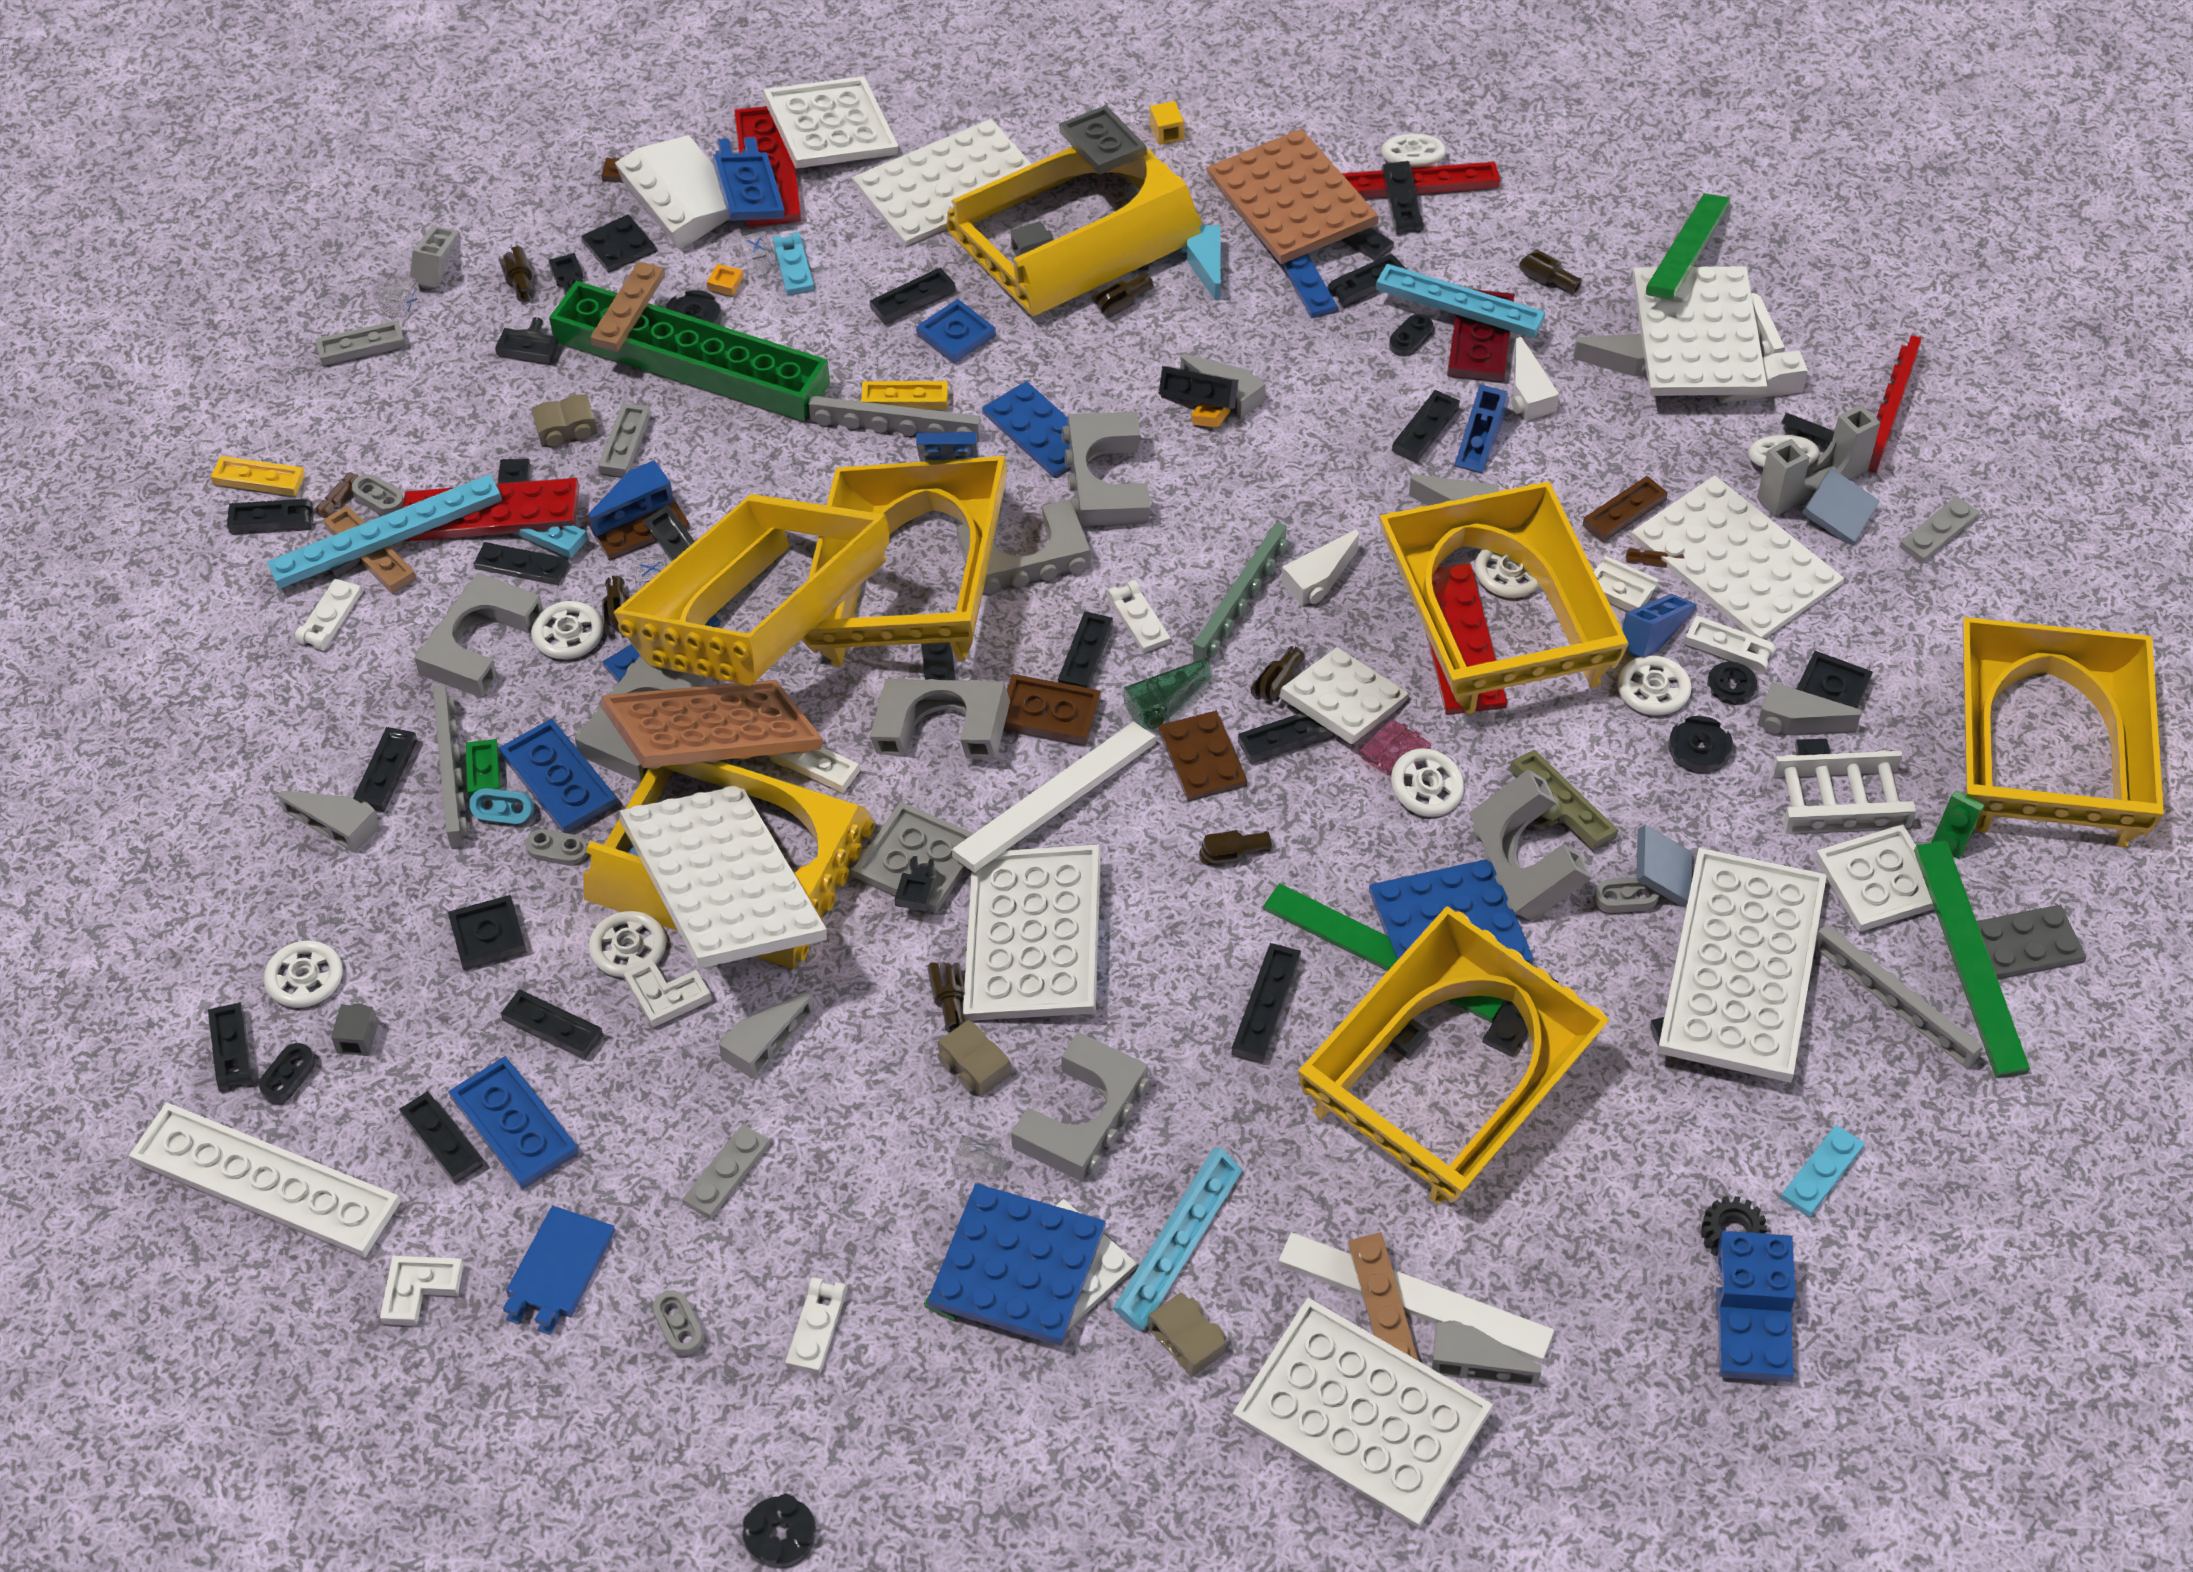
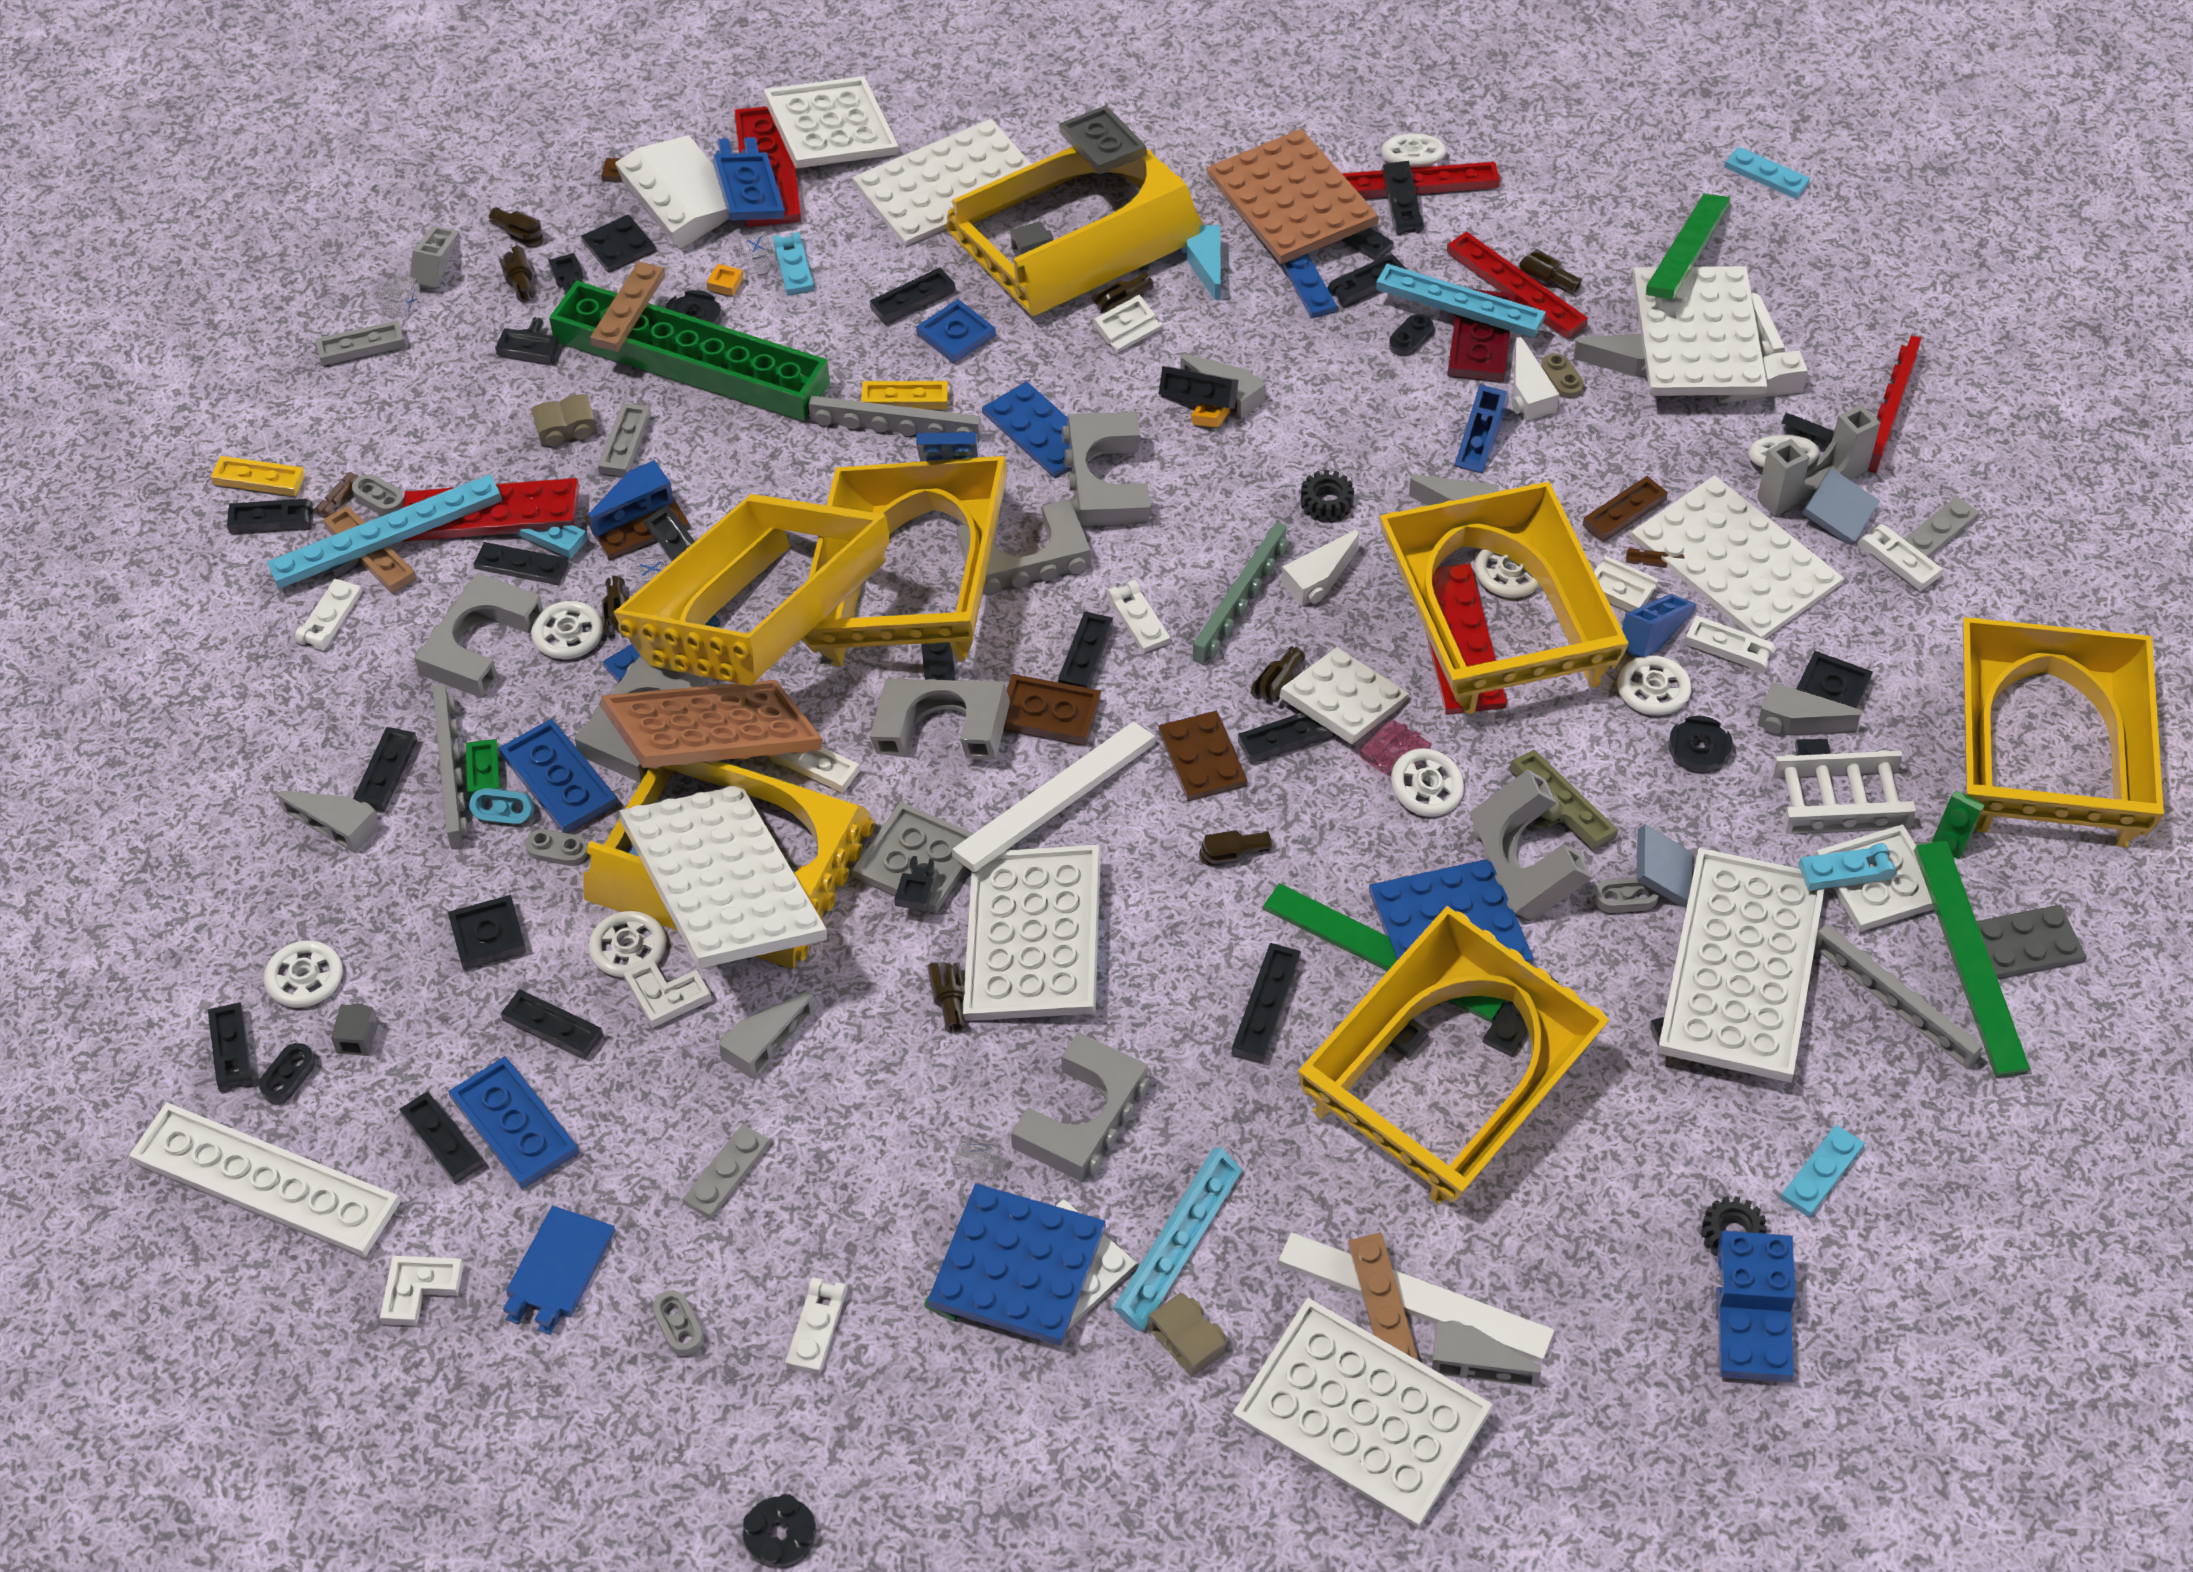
(513, 470): black plate -> none
(518, 226): none -> dark brown arm
(974, 1058): dark tan brick -> none
(1127, 324): none -> white plate
(1160, 696): clear green slope -> none
(1166, 122): yellow brick -> none
(1323, 508): none -> black tyre
(1425, 425): black plate -> none
(1511, 279): none -> red plate
(1560, 372): none -> dark tan plate
(1742, 676): black gear -> none
(1767, 172): none -> medium azure plate
(1847, 868): none -> medium azure plate
(1900, 557): none -> white plate

